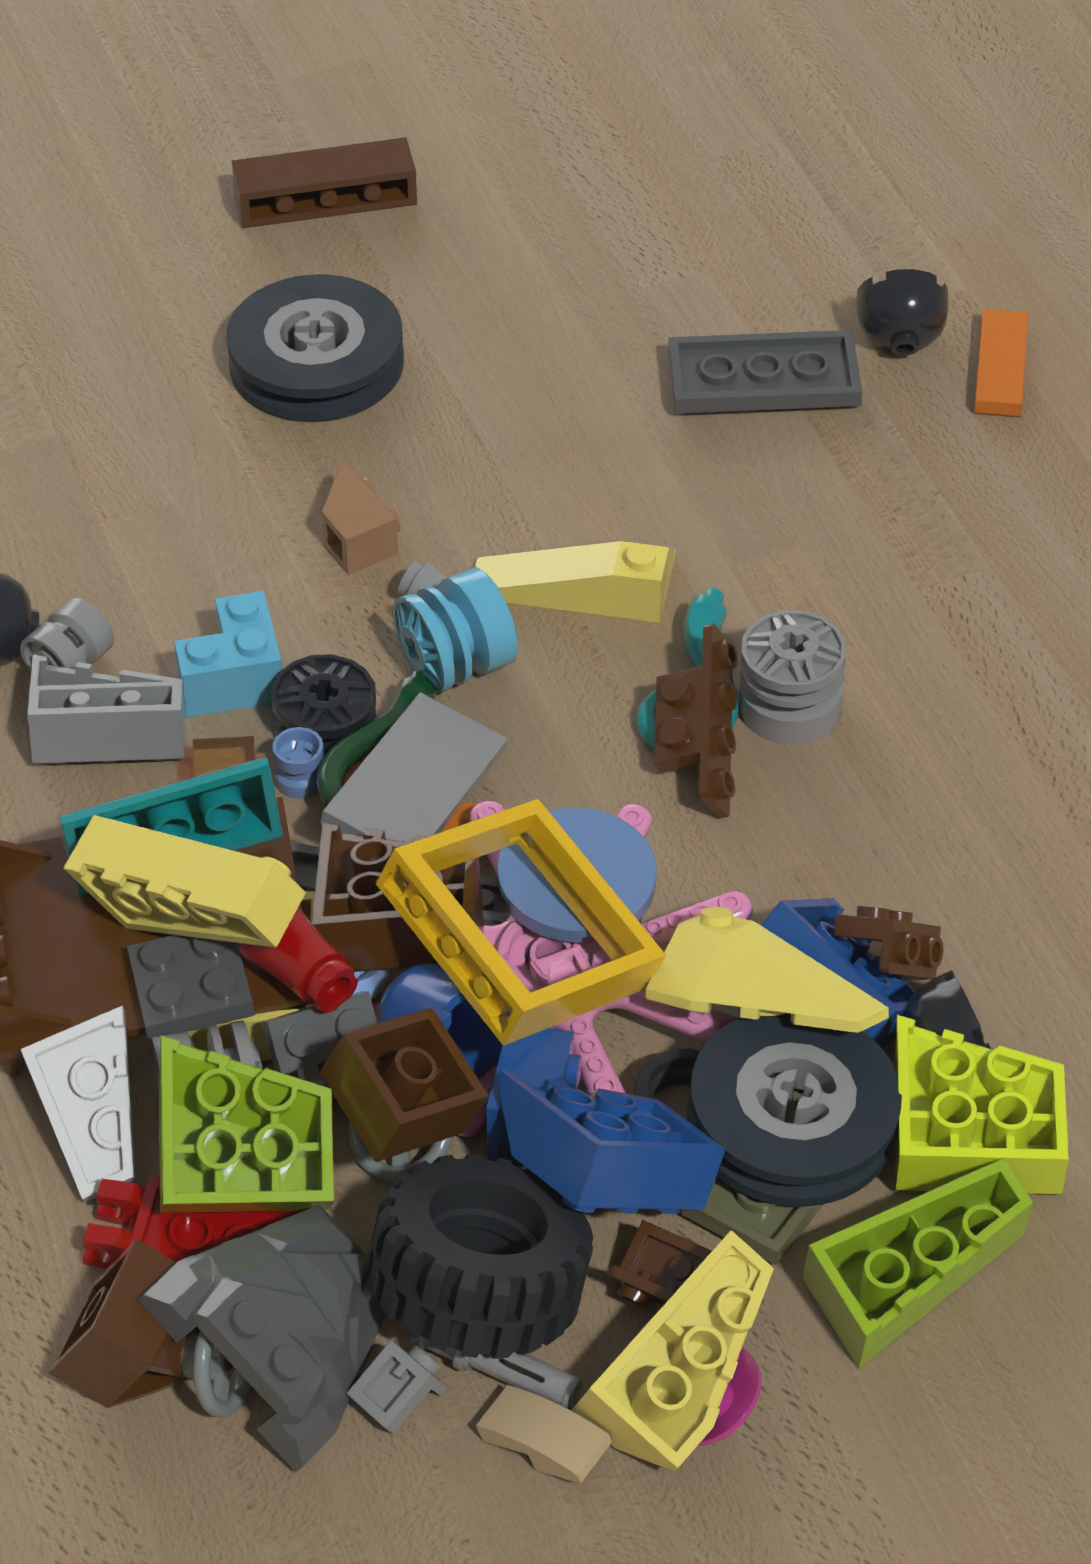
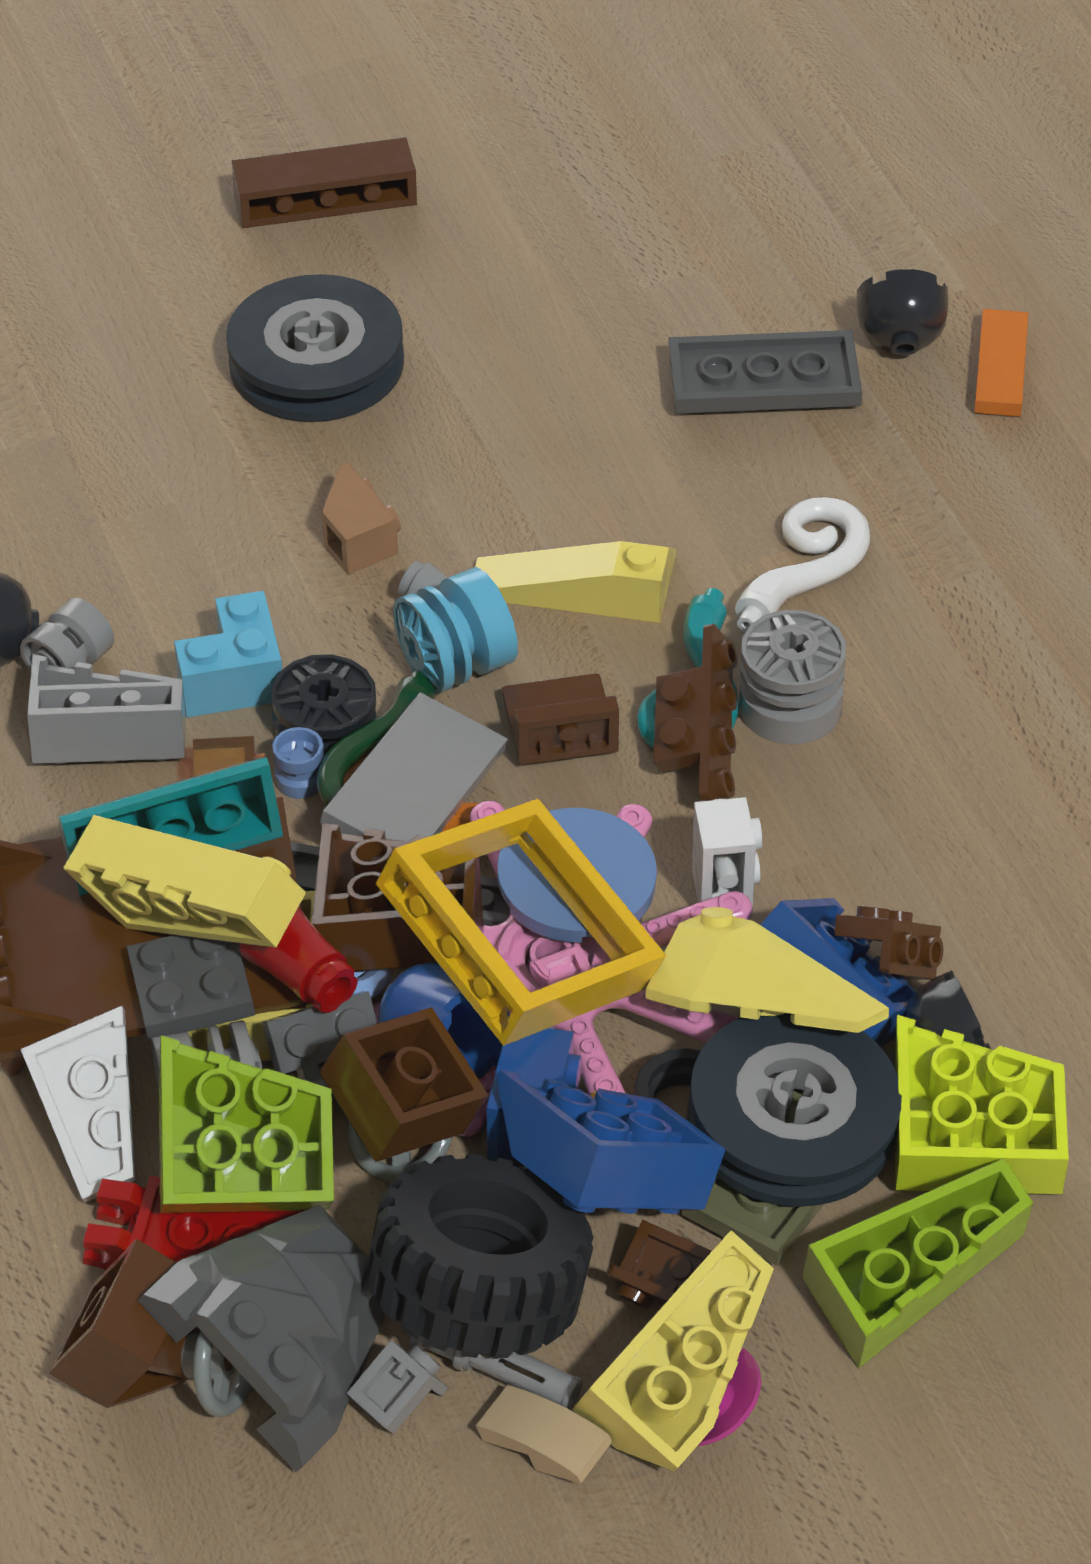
(561, 718): none -> reddish brown bracket
(725, 848): none -> white brick
(778, 585): none -> white plant

